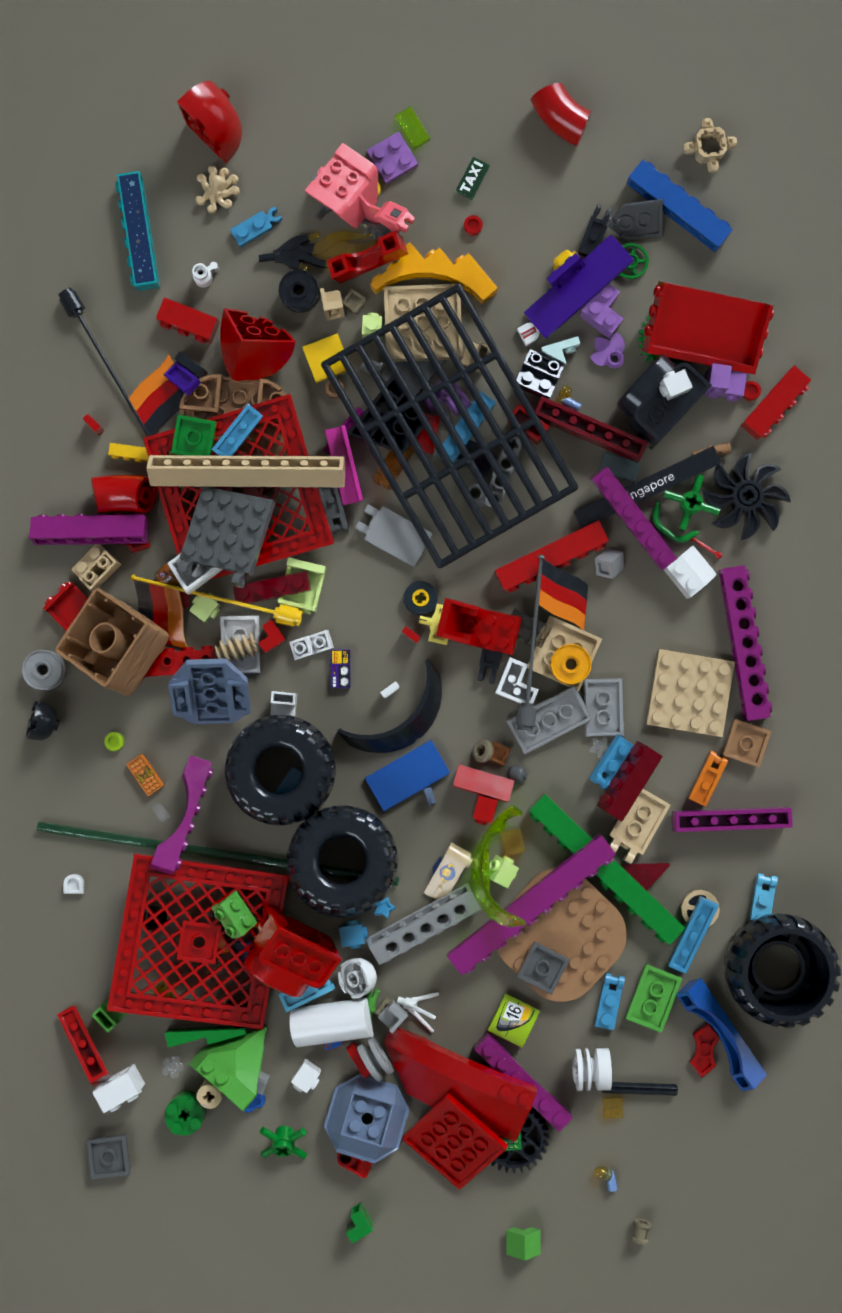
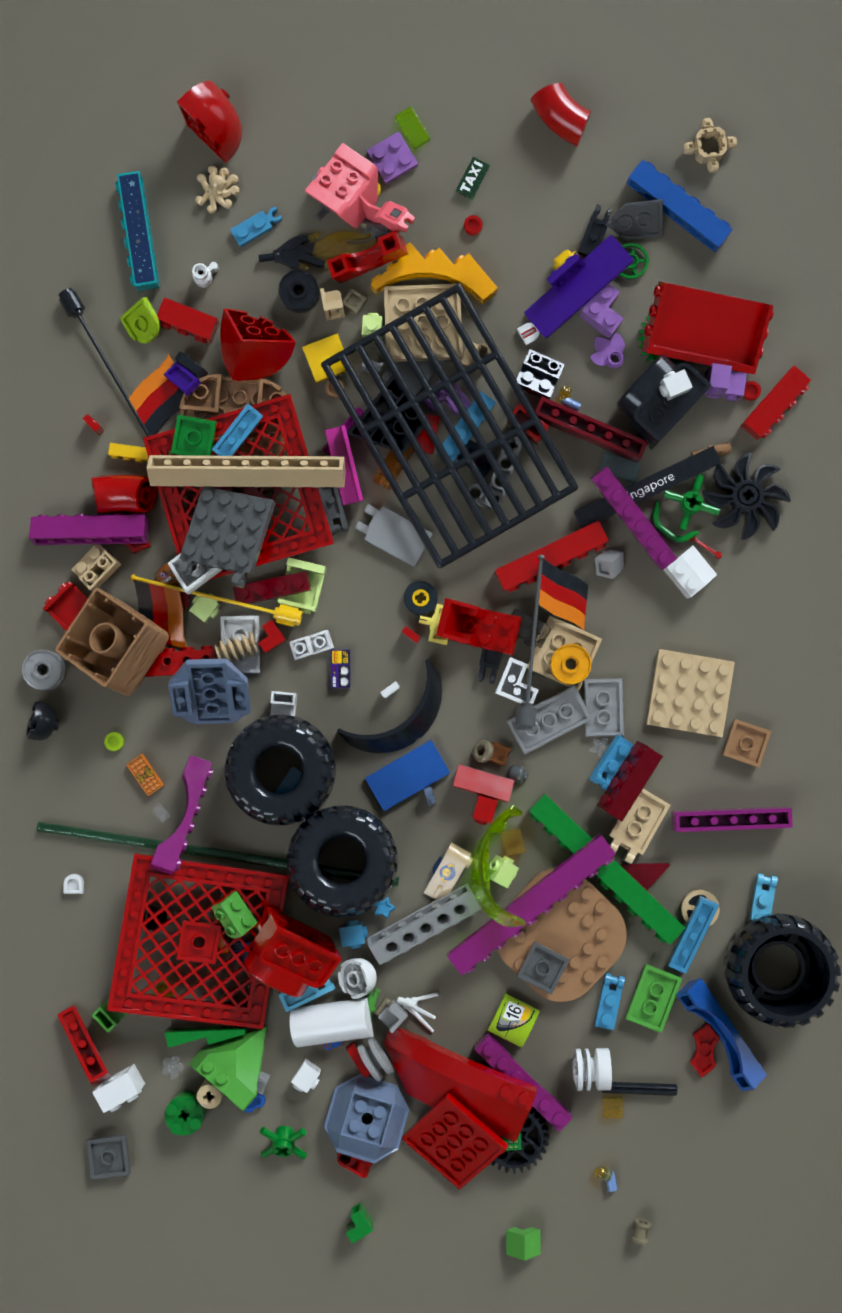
(141, 322): none -> lime tile
(557, 349): light aqua slope -> none
(707, 779): orange plate -> none
(739, 652): magenta brick -> none

